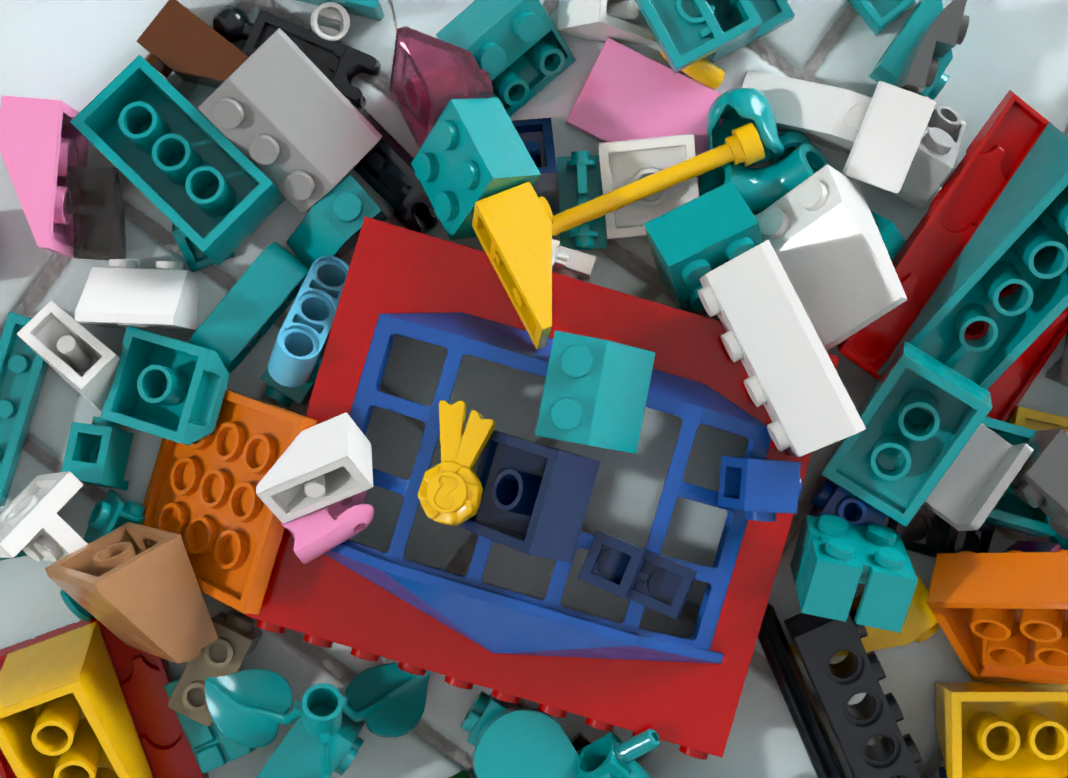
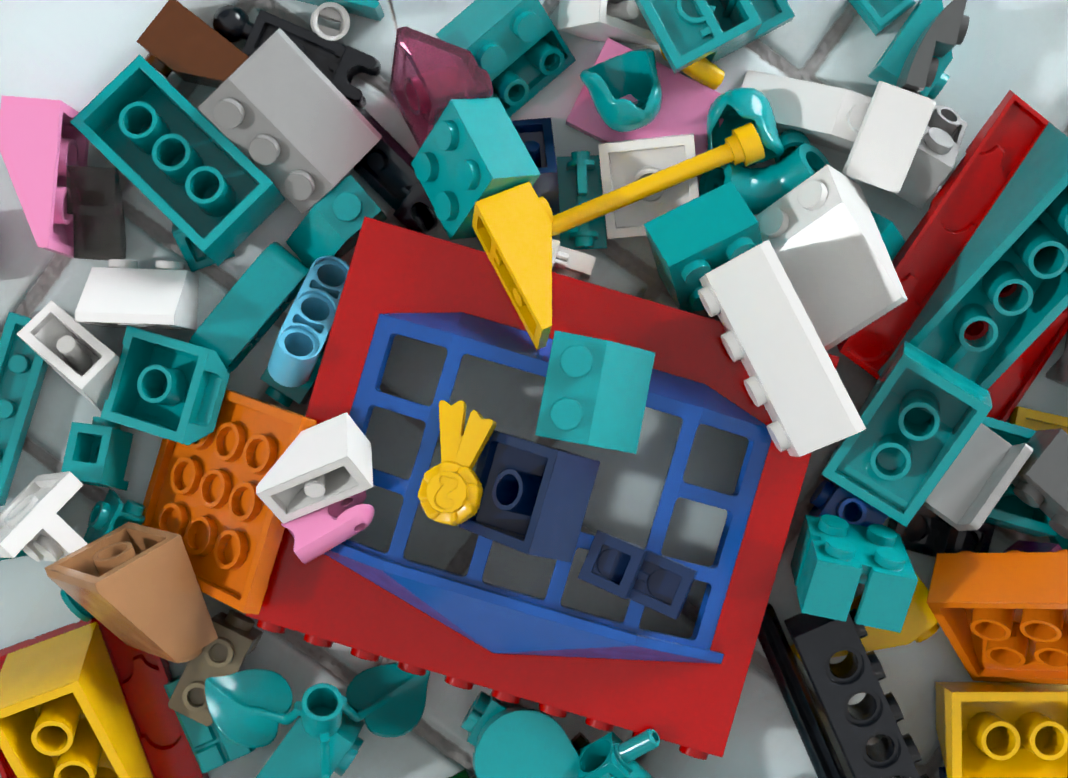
(624, 75): none -> teal hair
(759, 486): blue brick -> none

